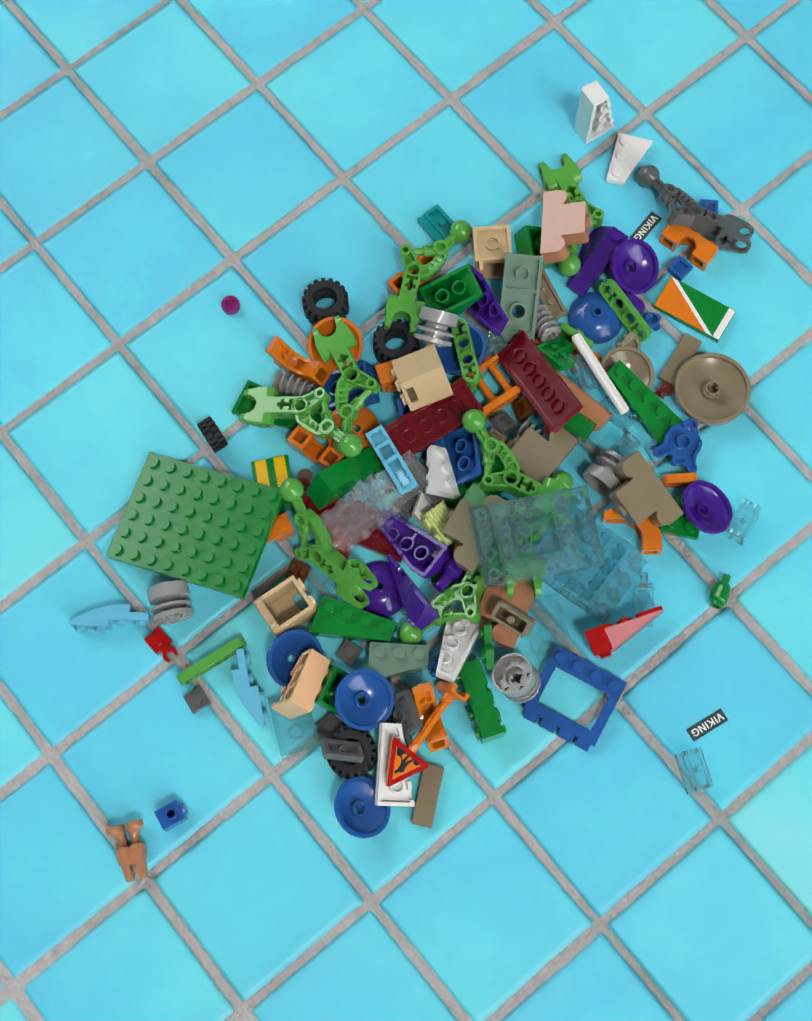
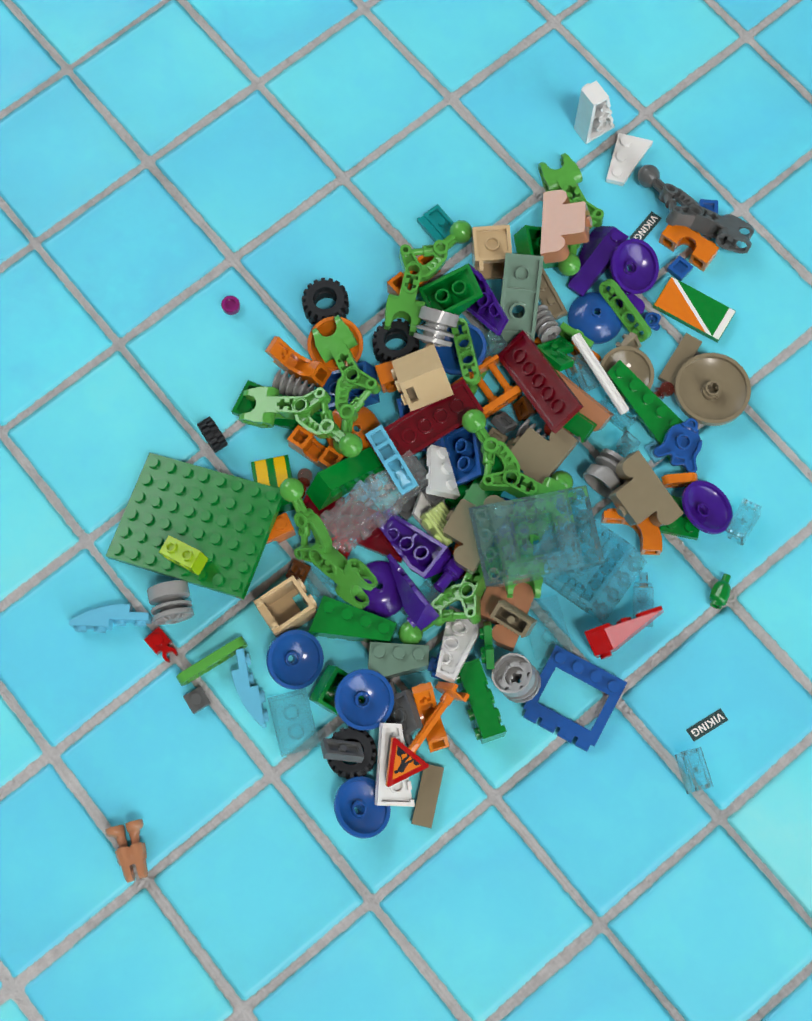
(172, 815): blue brick -> none
(183, 555): none -> lime brick
(304, 686): light nougat wedge -> none
(329, 726): dark grey plate -> none
(349, 653): dark grey plate -> none

